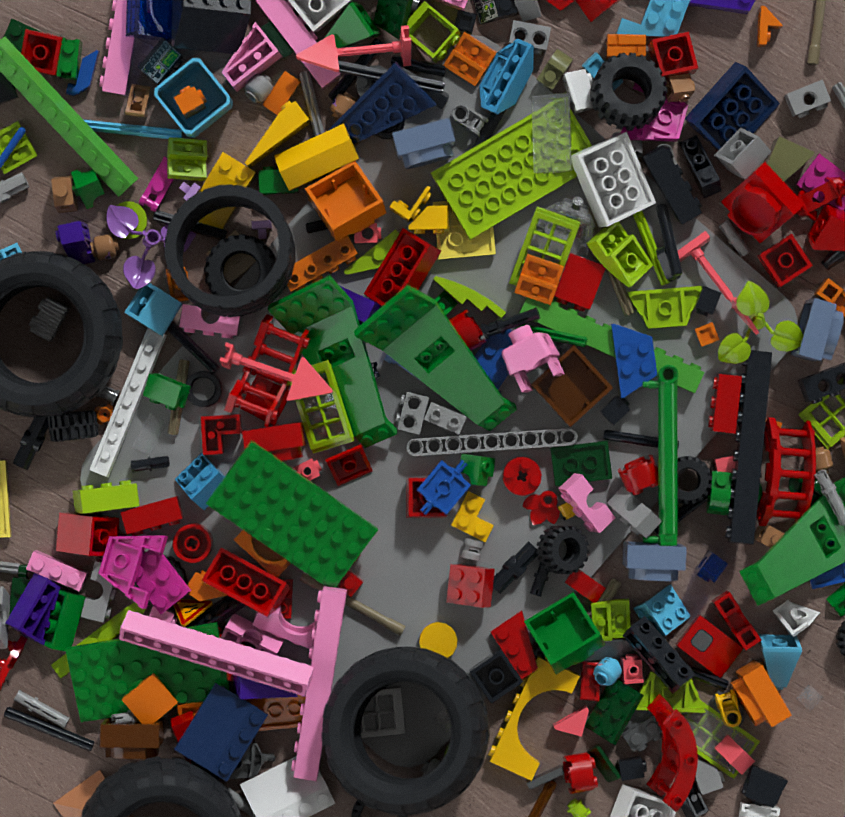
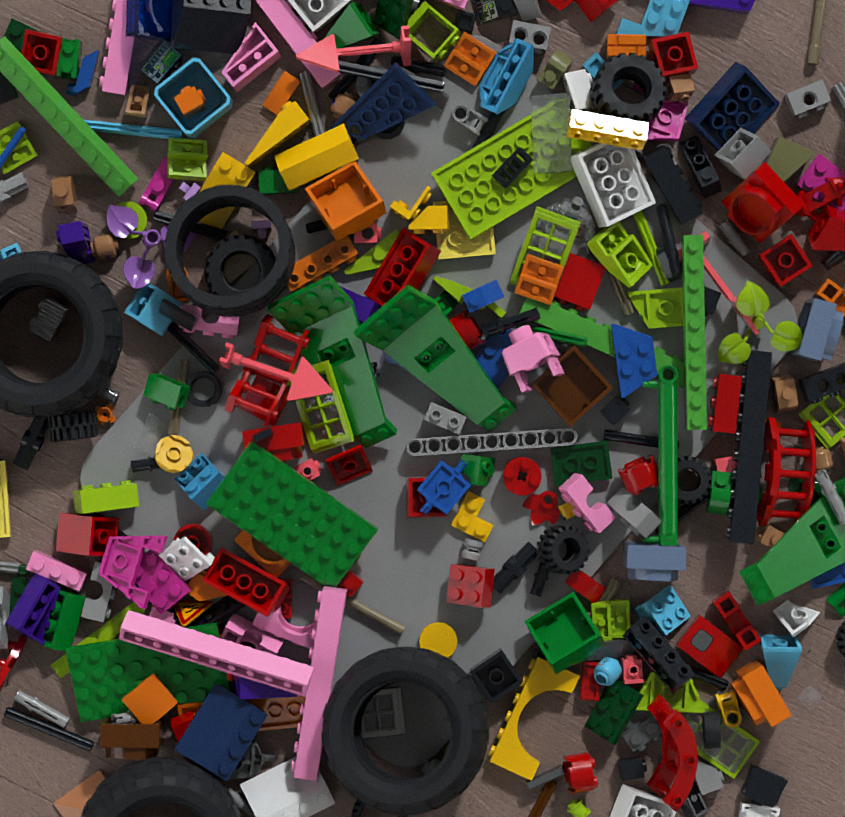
(87, 186): green brick -> none
(127, 403): white plate -> none
(152, 516): red brick -> none
(173, 454): none -> yellow tile
(177, 314): none -> black slope
(186, 558): none -> white piece
(213, 430): red brick -> none
(258, 88): light grey head -> none
(262, 434): none -> black tile
(277, 40): clear green slope -> none
(417, 414): light grey brick -> none
(424, 143): sand blue container -> none
(482, 296): none -> blue slope
(500, 179): none -> black slope
(516, 645): red wing -> none
(574, 722): coral slope -> none
(603, 763): dark green slope -> none
(607, 129): none -> brick
(694, 332): none -> bright green brick
(706, 334): orange plate -> none
(710, 567): clear blue brick -> none
(711, 730): none -> black tyre
(734, 754): coral slope -> none
(765, 21): orange slope -> none
(784, 393): none -> medium nougat torso

